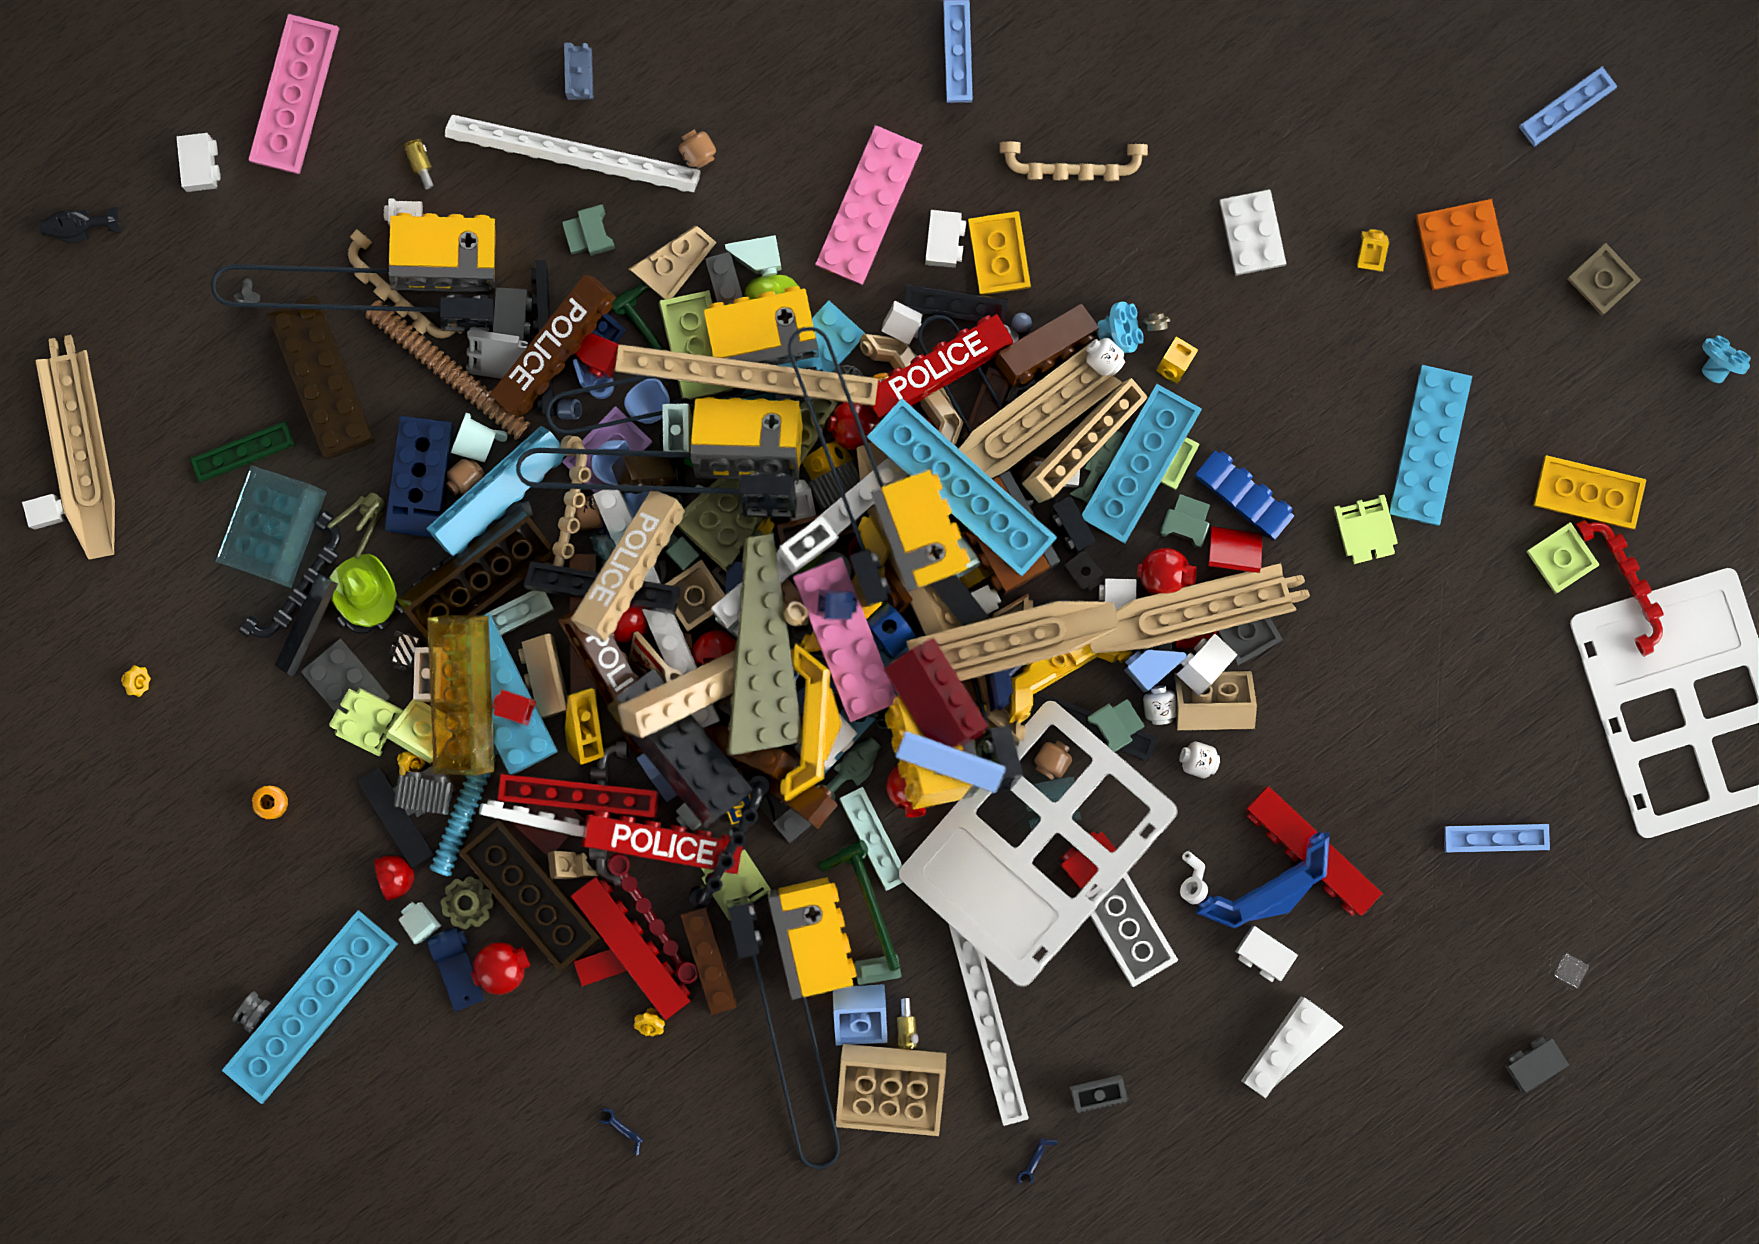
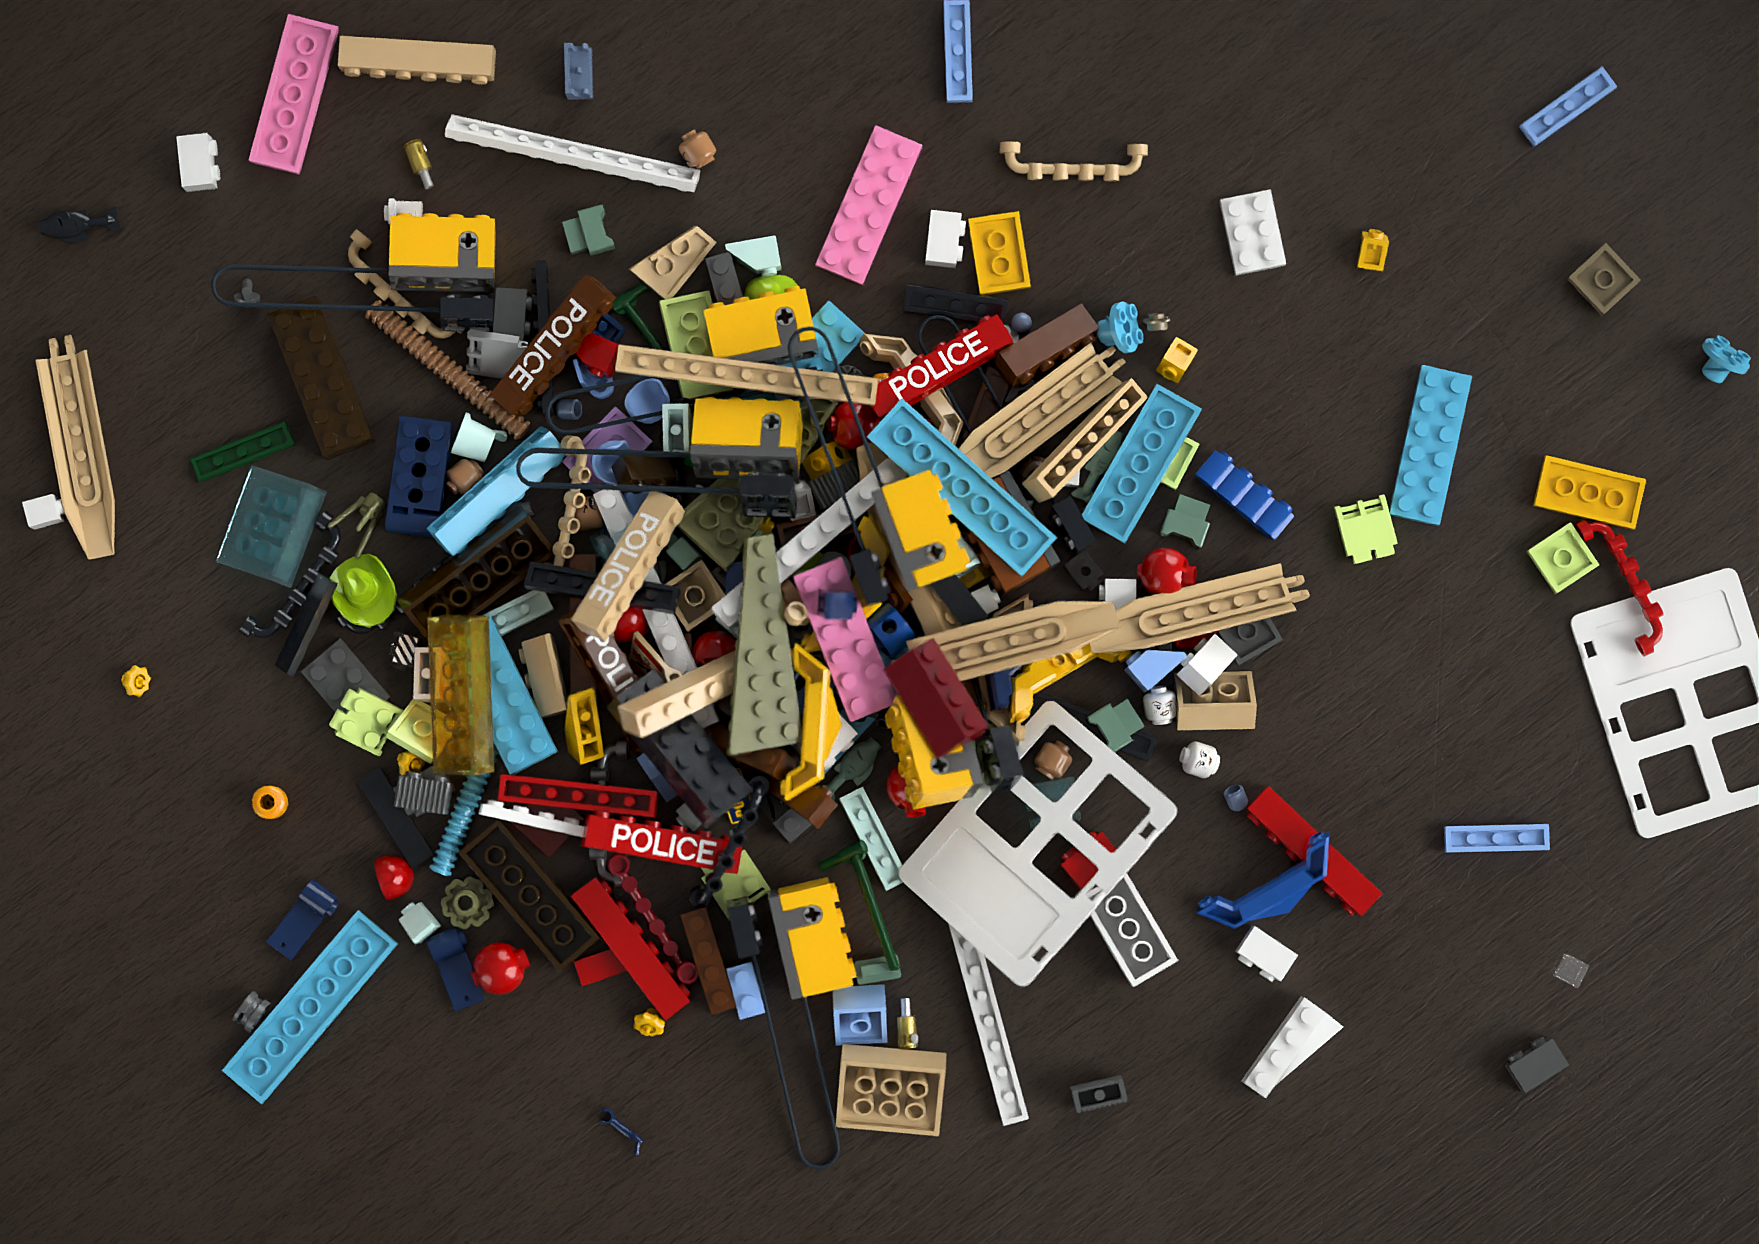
(303, 919): none -> dark blue door
(417, 59): none -> tan brick
(513, 707): red brick -> none
(569, 866): tan slope -> none
(746, 990): none -> light blue brick
(807, 544): white brick -> none
(902, 323): white brick -> none
(950, 761): light blue tile -> none
(1036, 1158): dark blue piece -> none
(1105, 356): white head -> none
(1193, 888): white plate -> none
(1235, 549): red slope -> none
(1238, 800): none -> sand blue piece
(1462, 244): orange plate -> none

